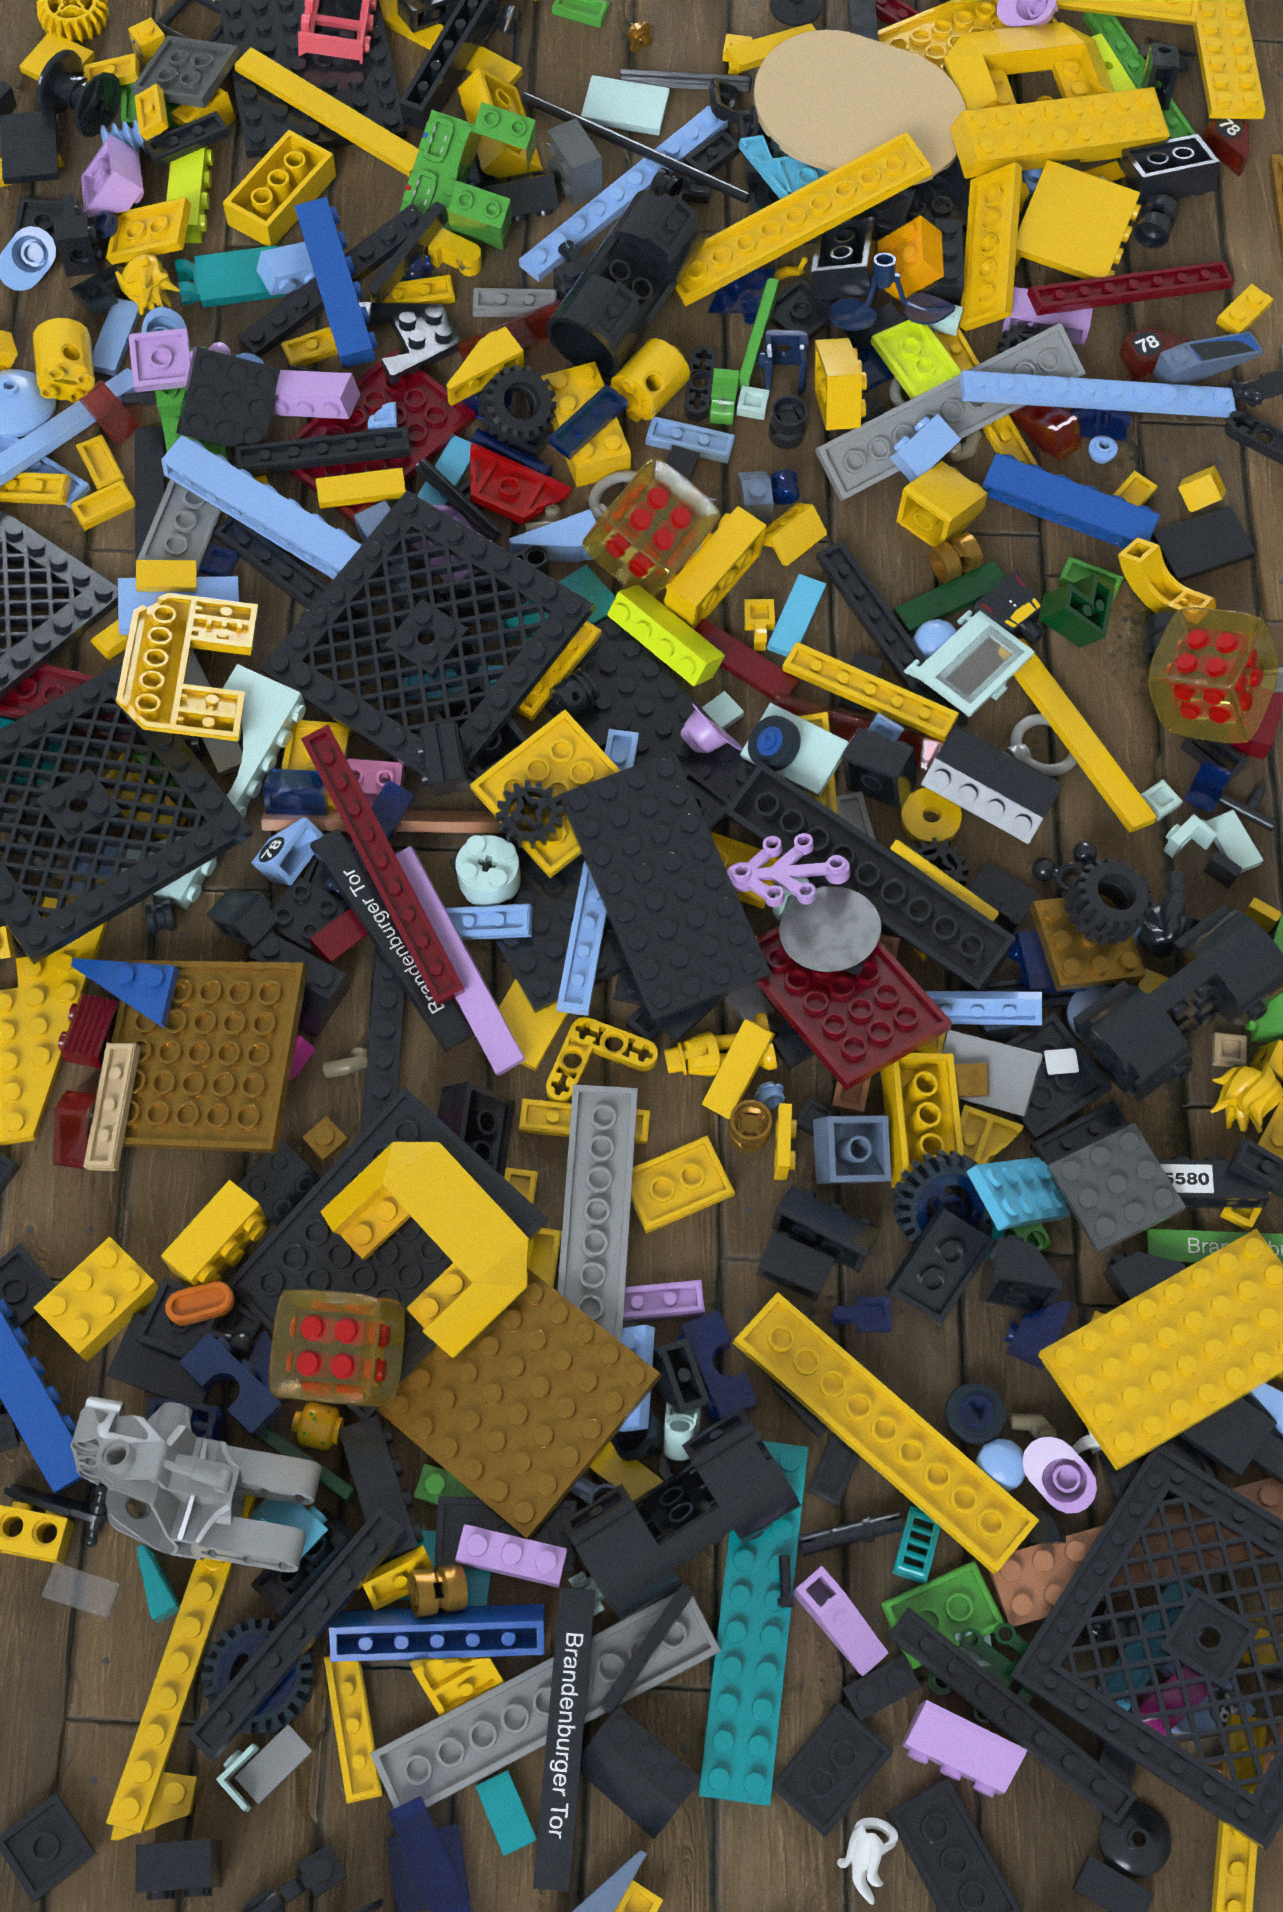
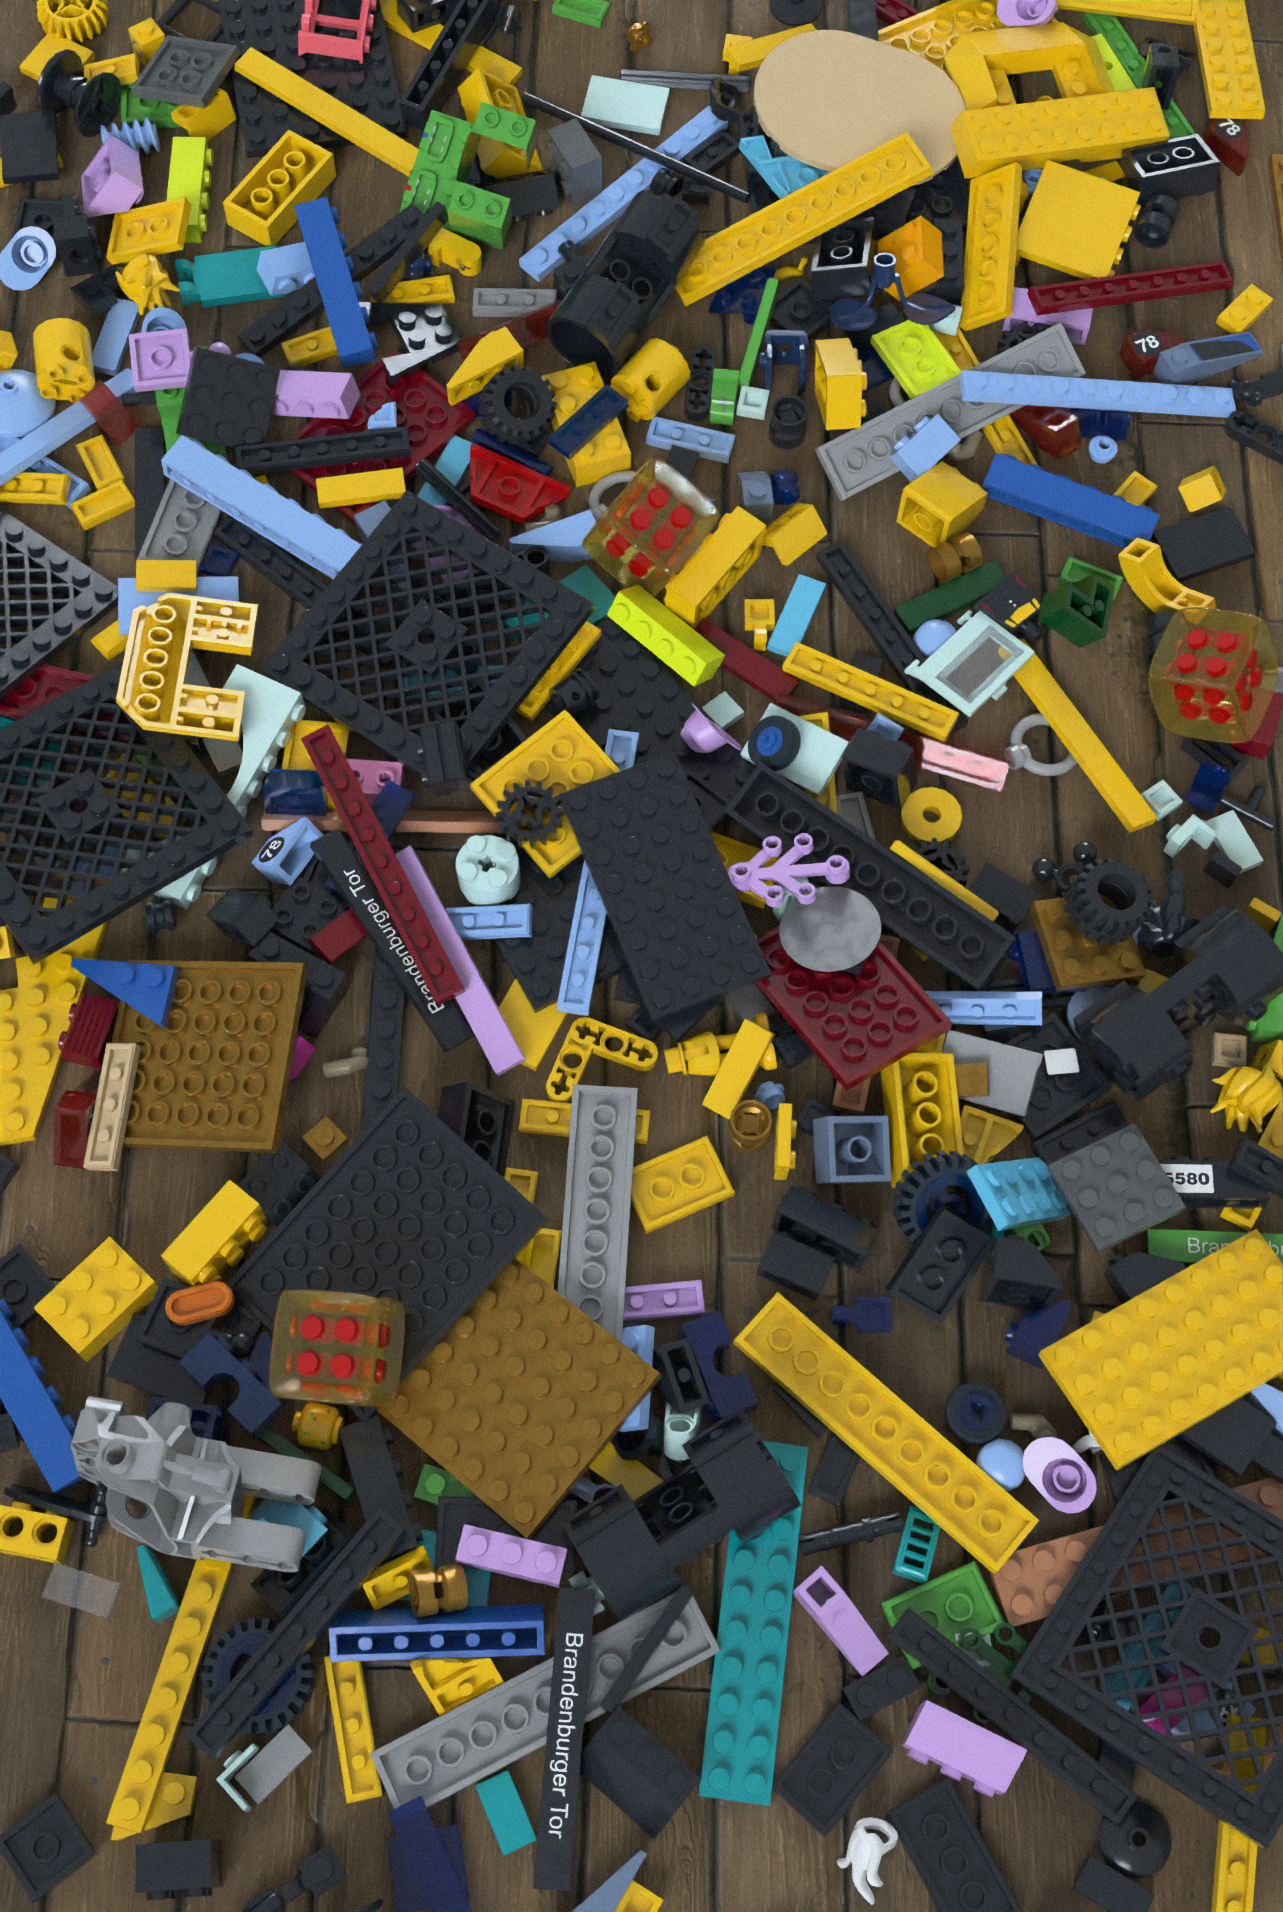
(105, 224): dark blue plate -> none
(151, 112): yellow plate -> none
(186, 139): black tile -> none
(458, 1215): yellow slope -> none
(785, 1599): black piece -> none
(992, 784): black slope -> none
(1046, 1530): black tile -> none

